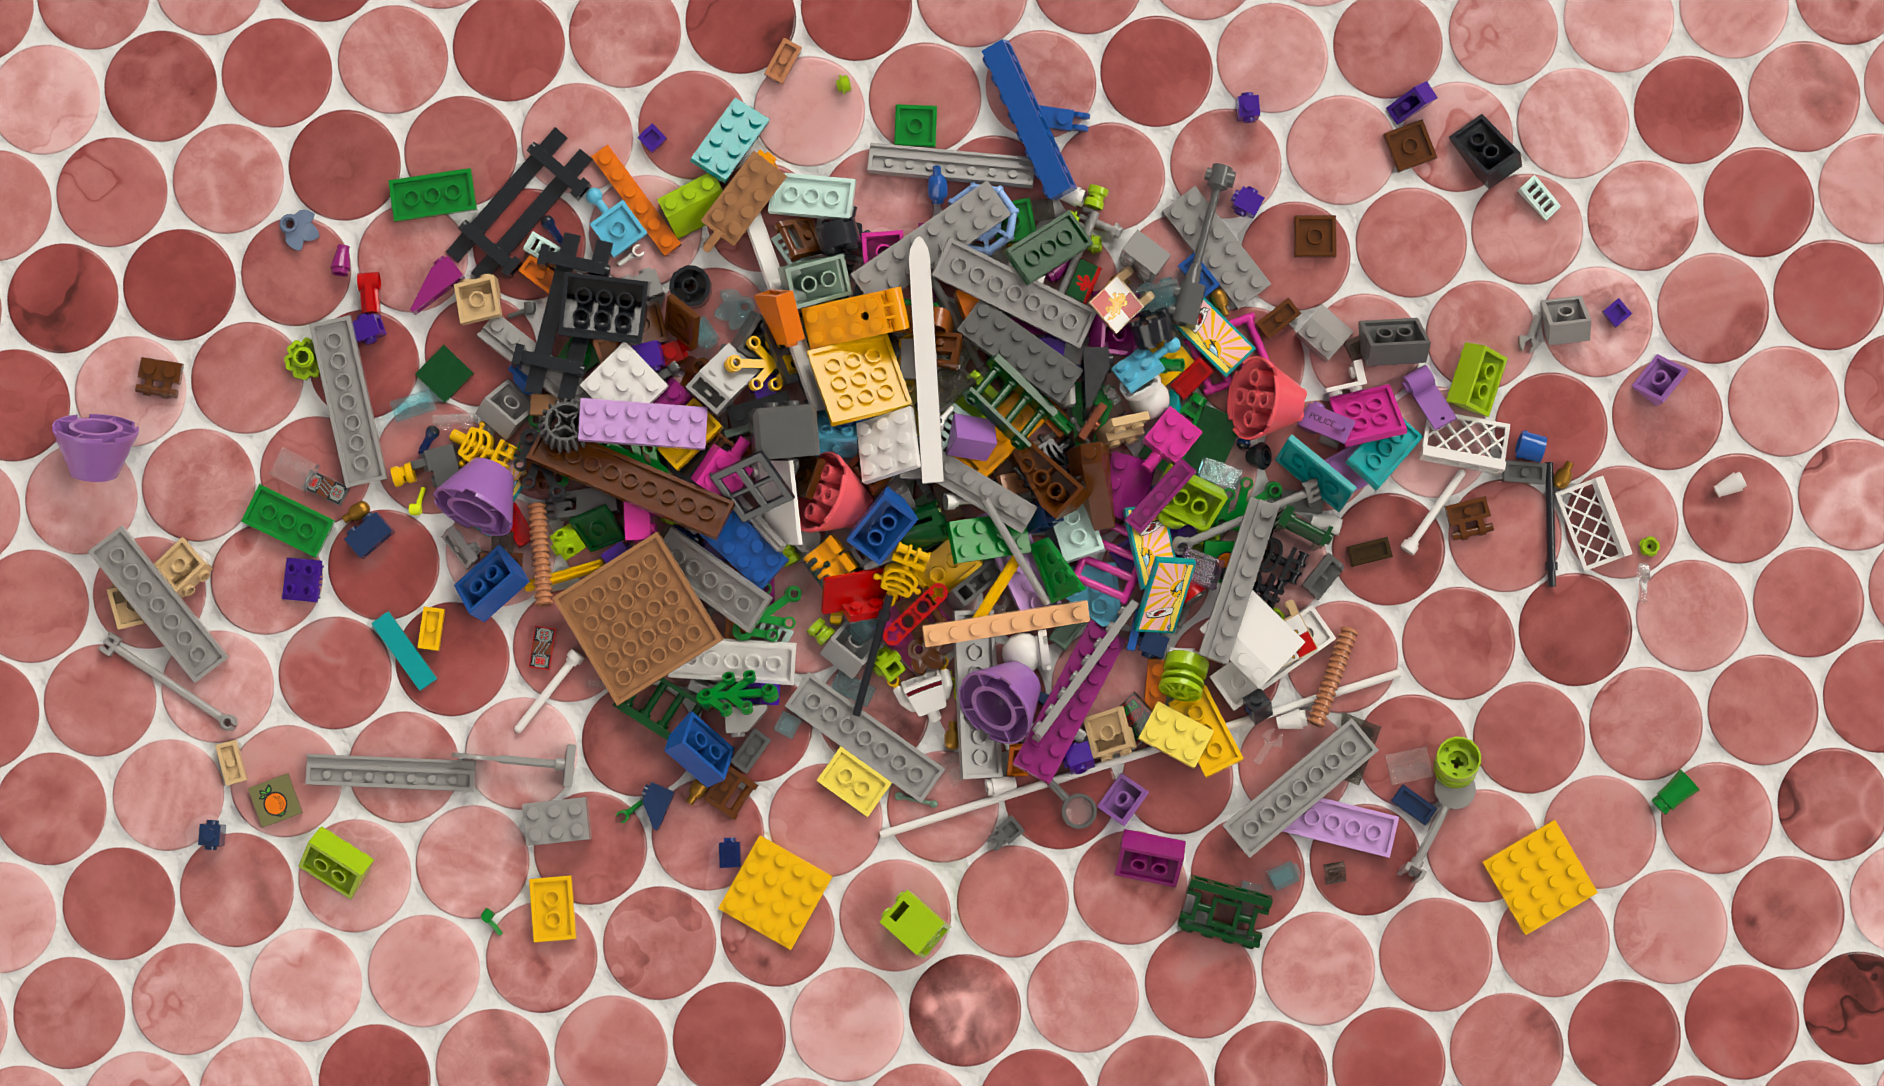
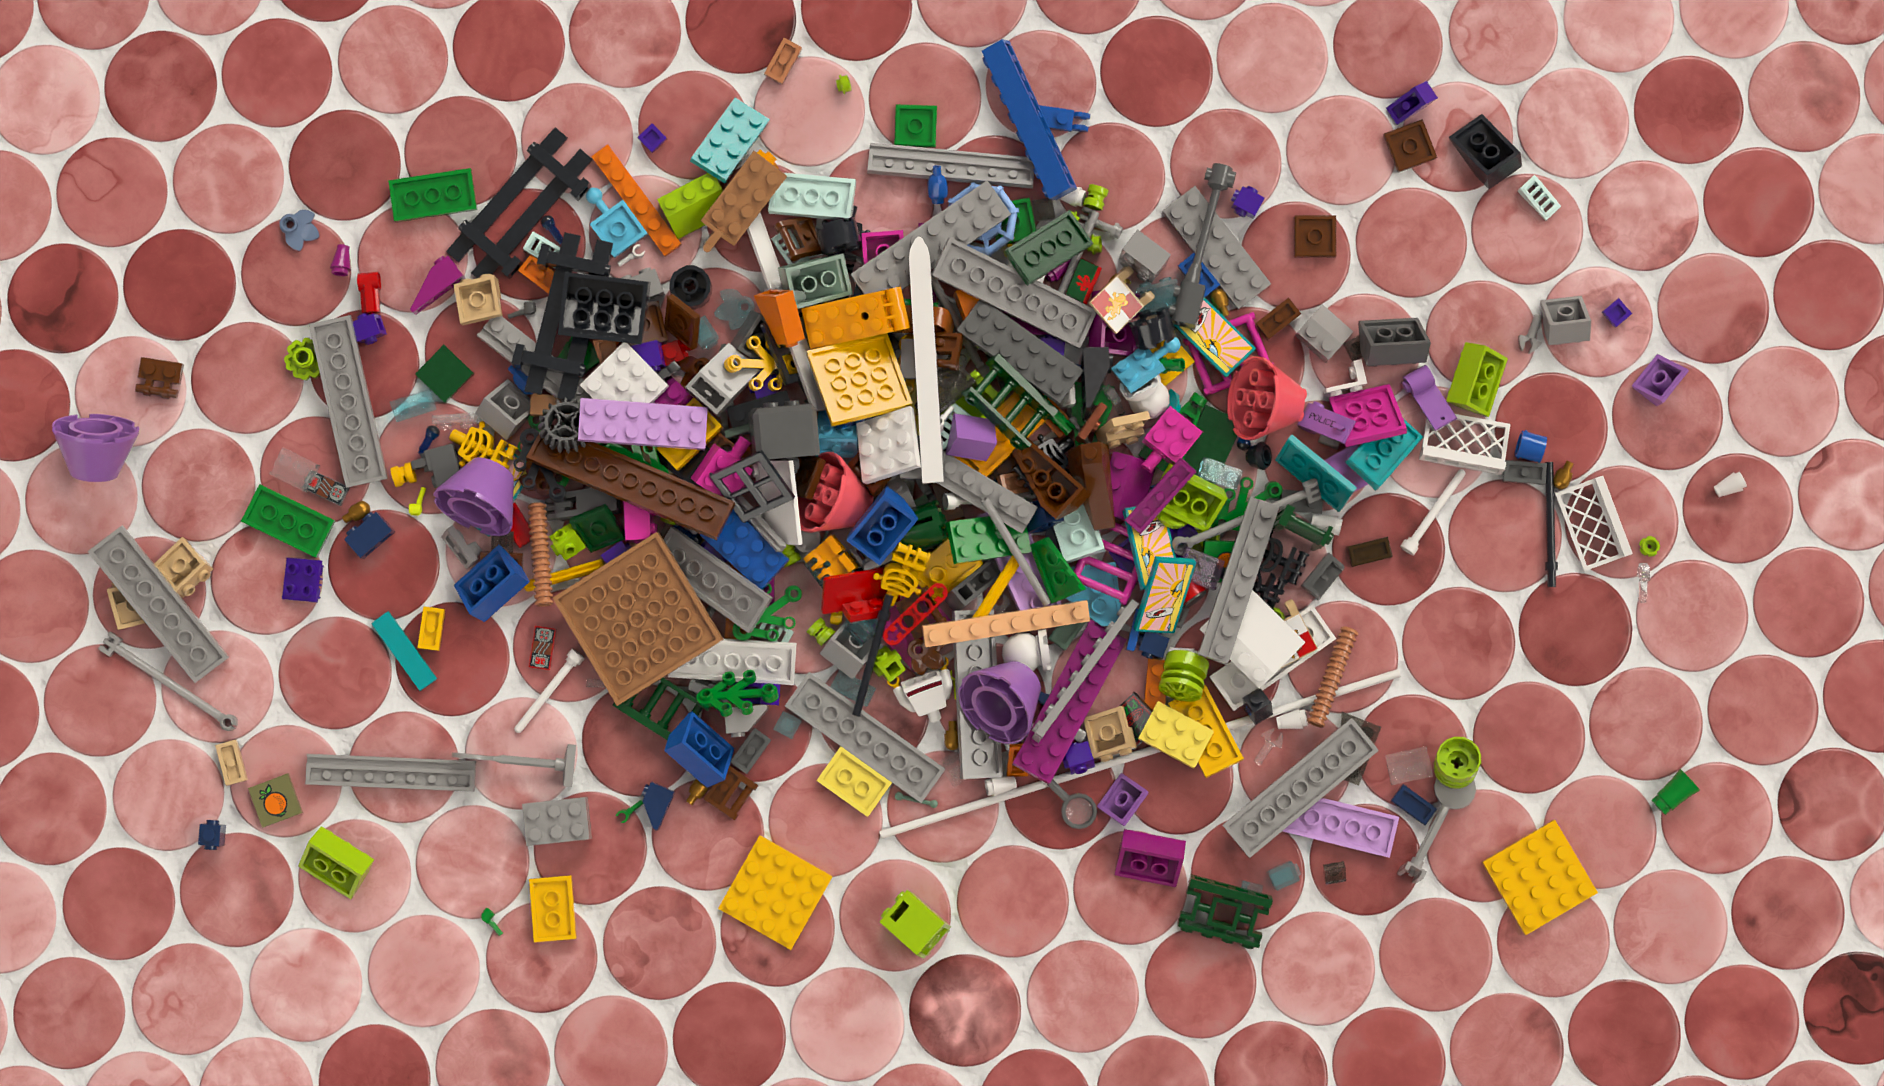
(730, 853): clear blue brick -> none
(1008, 831): dark grey plate -> none
(1192, 378): red tile -> none
(1248, 107): dark purple brick -> none
(1466, 512): reddish brown plate -> none

